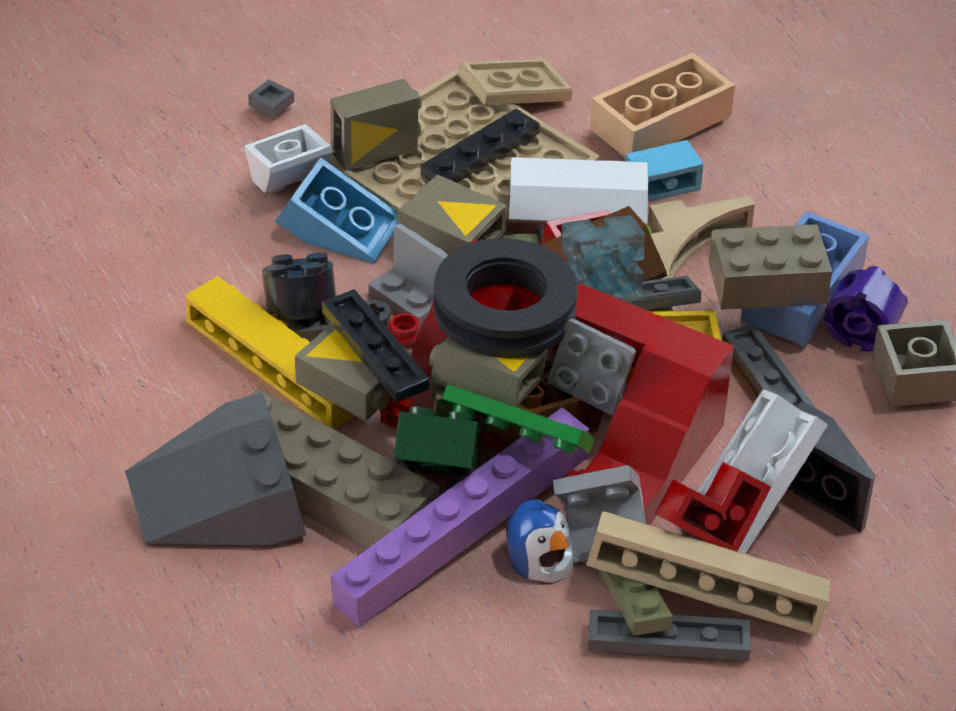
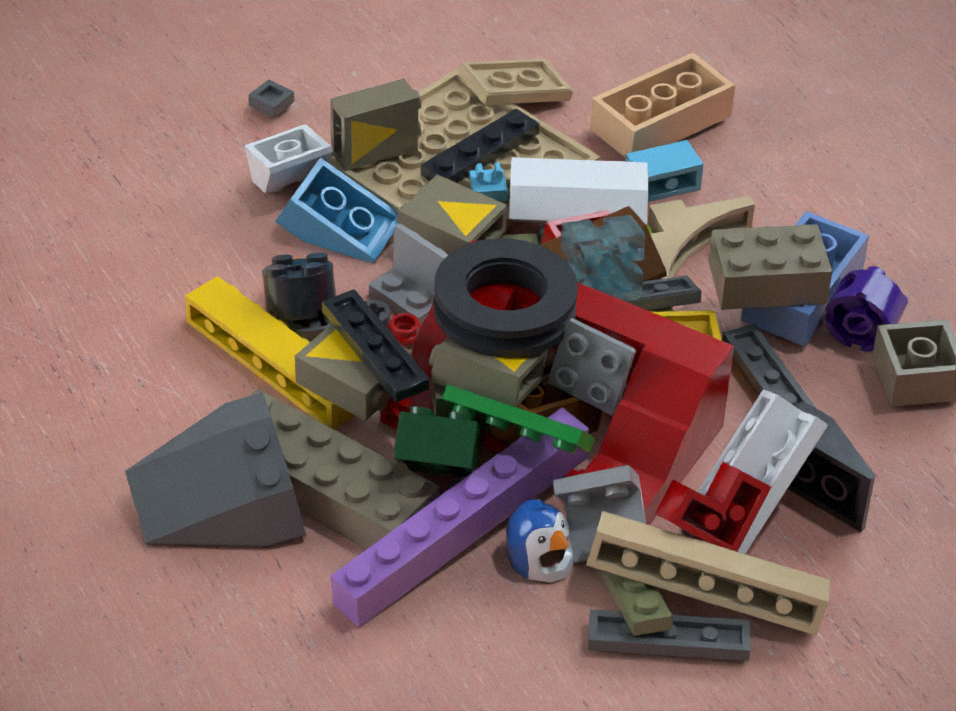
(489, 182): none -> medium azure tile

